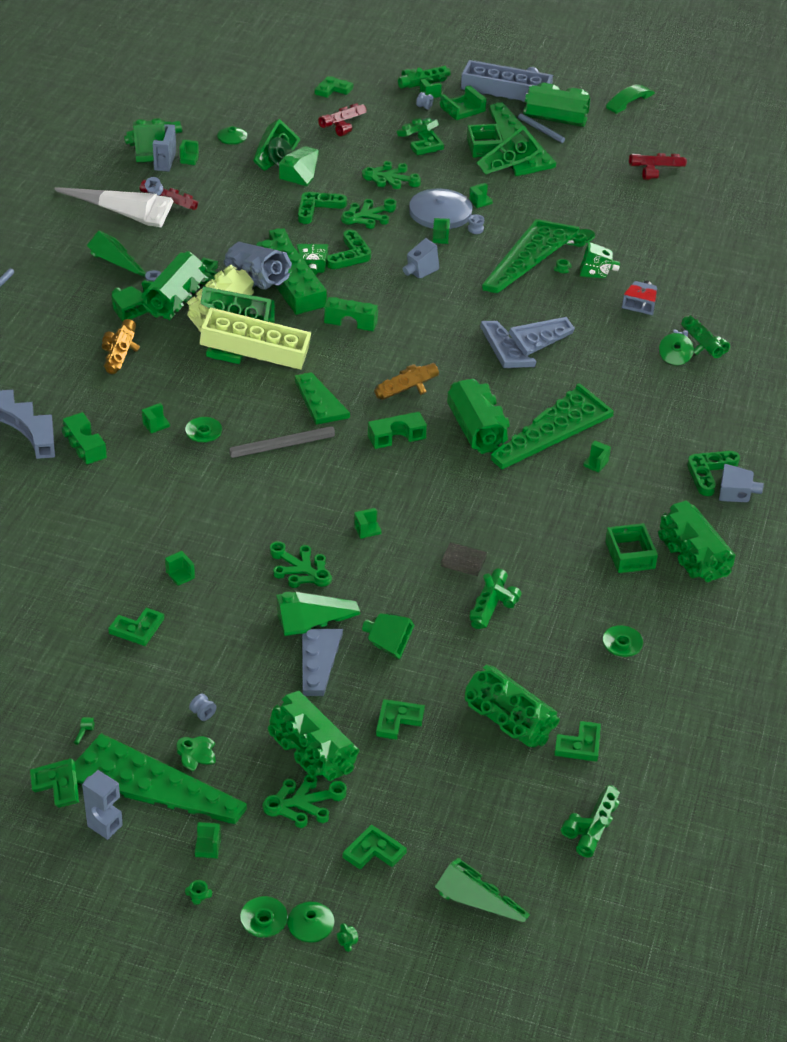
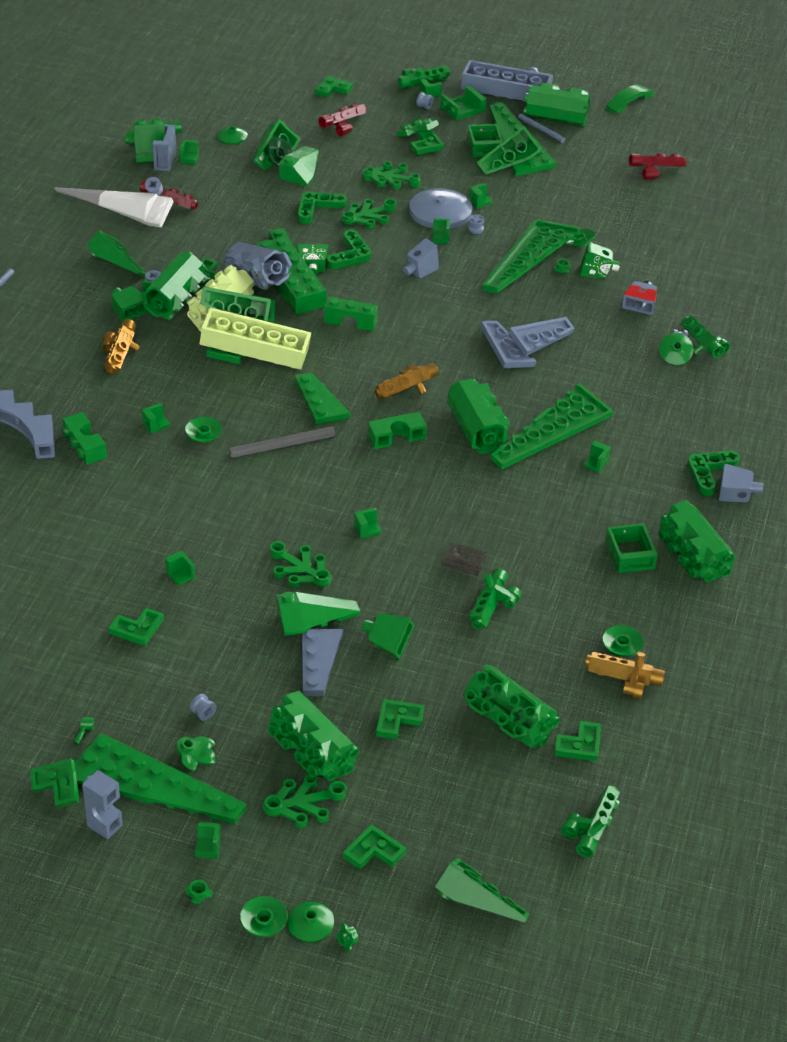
(634, 673): none -> pearl gold piece

